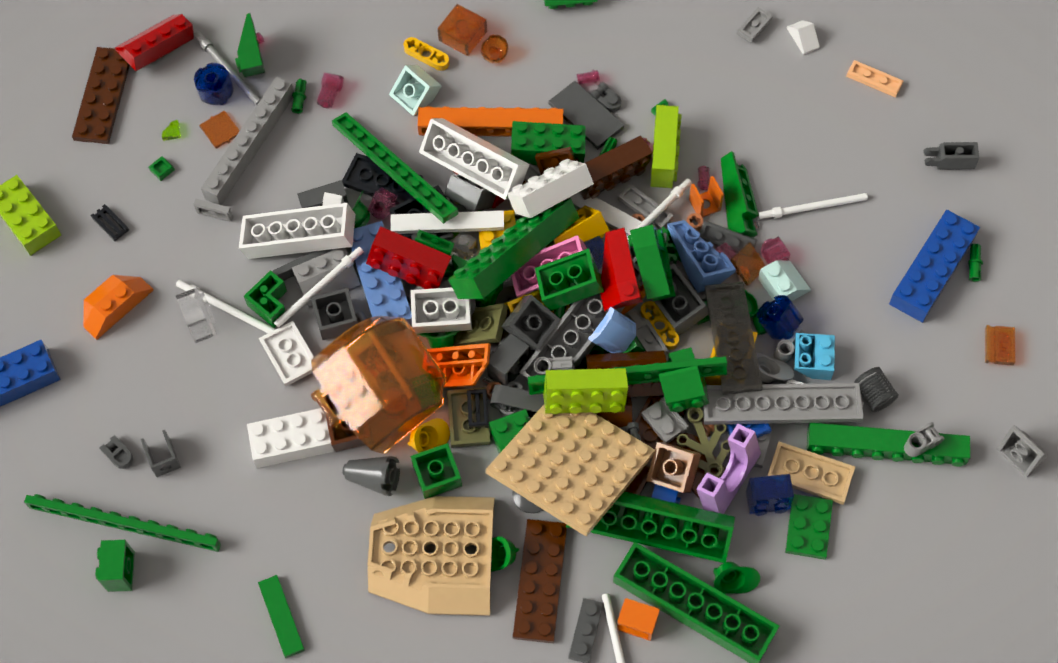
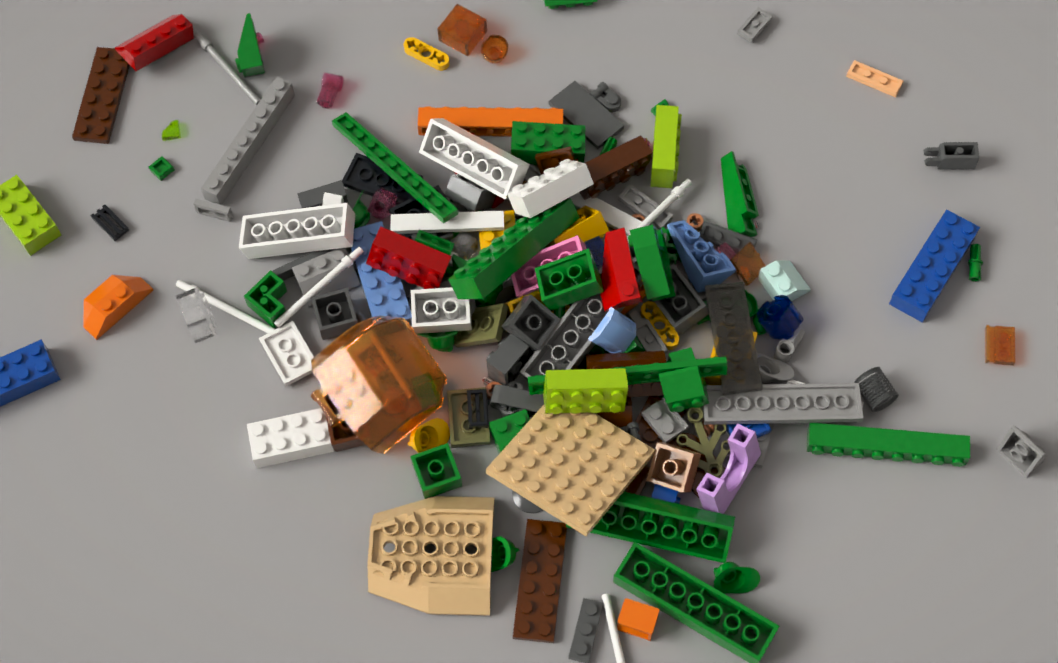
(115, 565): green brick -> none
(121, 456): dark grey plate -> none
(130, 524): green plate -> none
(173, 461): dark grey piece -> none
(213, 84): clear blue brick -> none
(219, 129): clear orange piece -> none
(281, 616): green tile -> none
(299, 96): green axle -> none
(374, 473): dark grey cone -> none
(414, 89): light aqua slope -> none
(462, 363): orange wedge -> none
(556, 363): light grey piece -> none
(588, 77): clear pink pin -> none
(704, 178): clear pink pin -> none
(713, 195): orange piece -> none
(769, 494): clear blue brick -> none
(774, 250): clear pink brick -> none
(777, 212): white bar -> none
(804, 36): white slope -> none
(809, 526): green plate -> none
(813, 472): tan plate -> none
(815, 355): medium azure slope -> none
(925, 438): light grey piece -> none

